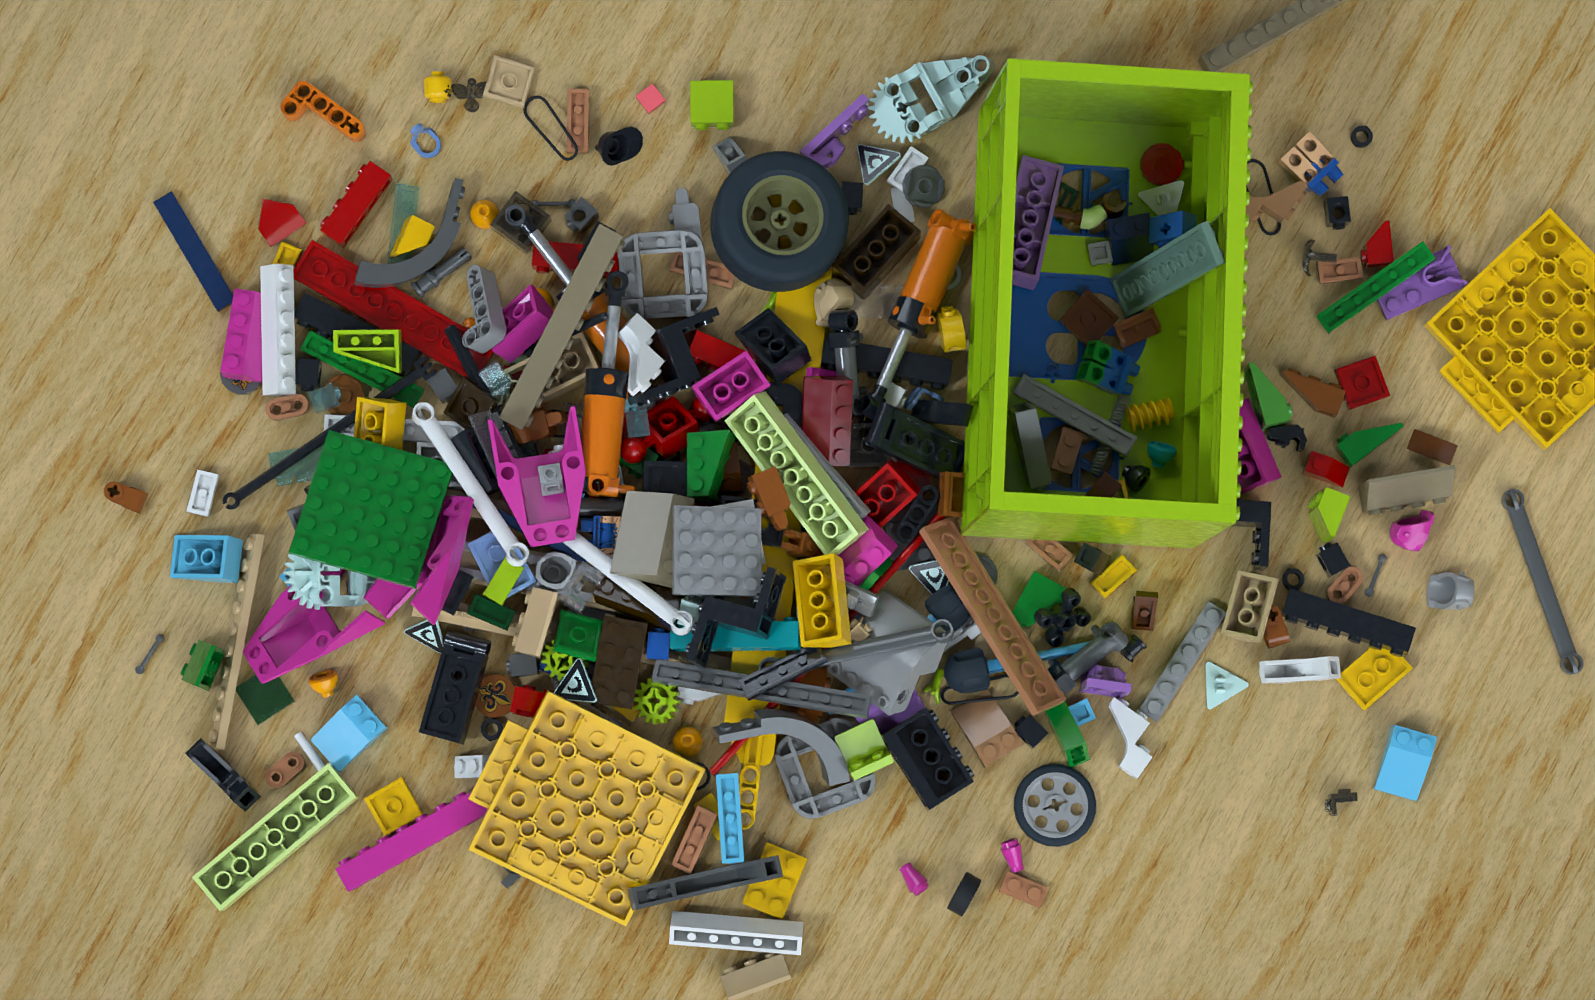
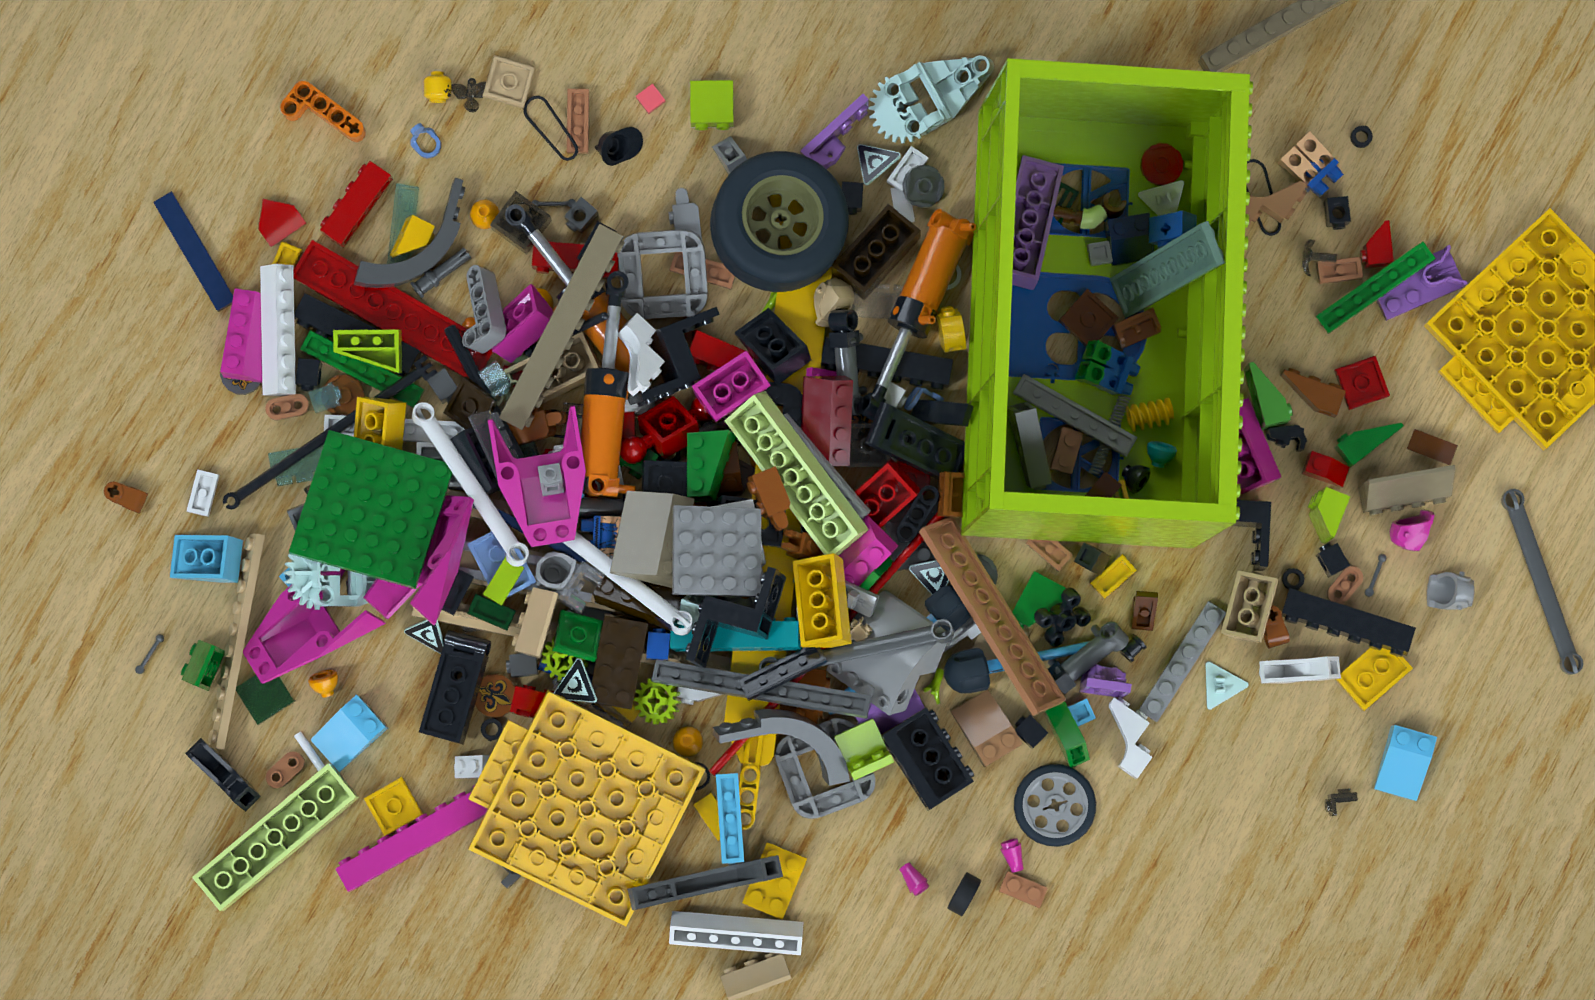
(637, 422): clear light blue bracket -> none
(695, 839): nougat plate -> none
(978, 700): black piece -> none

